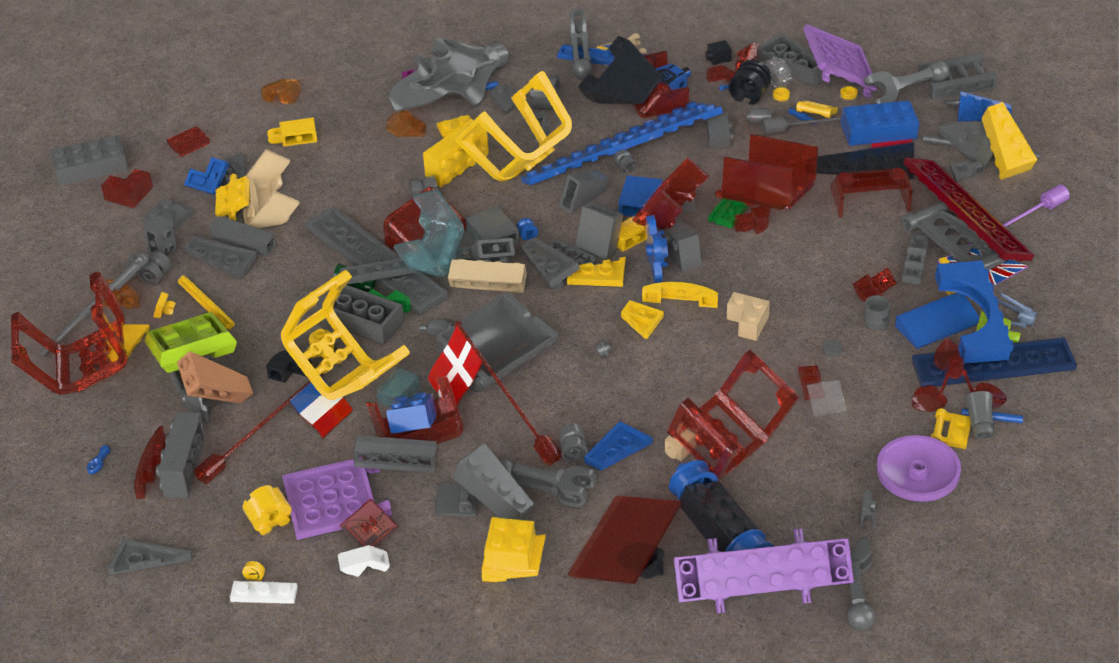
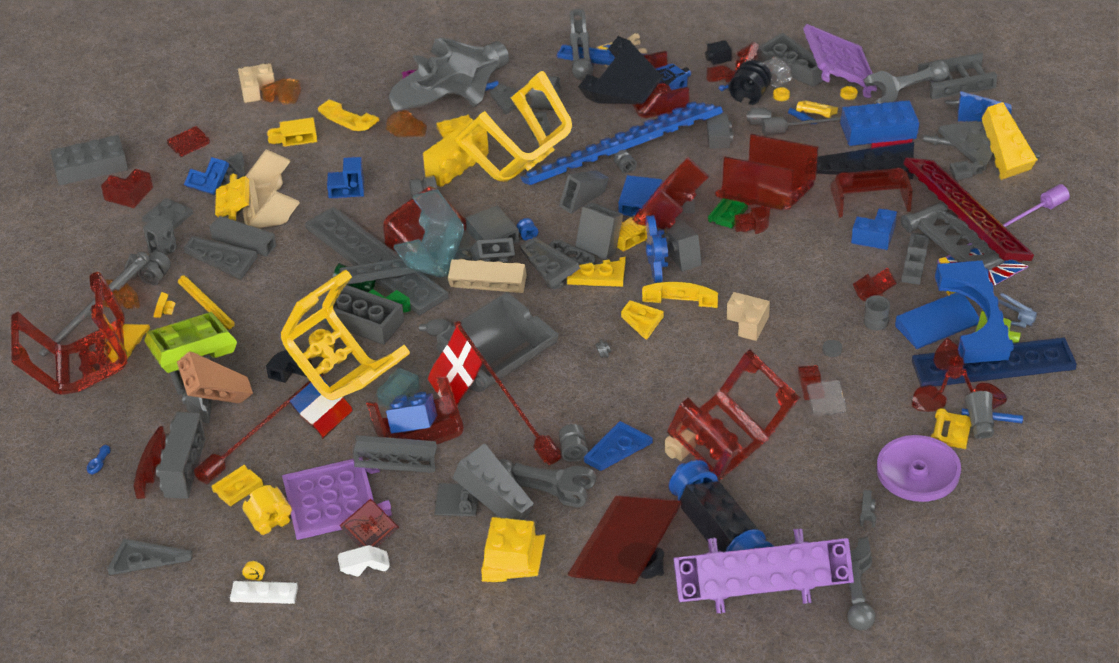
(237, 485): none -> yellow plate
(253, 79): none -> tan brick
(334, 112): none -> yellow slope
(349, 182): none -> blue brick
(875, 232): none -> blue brick

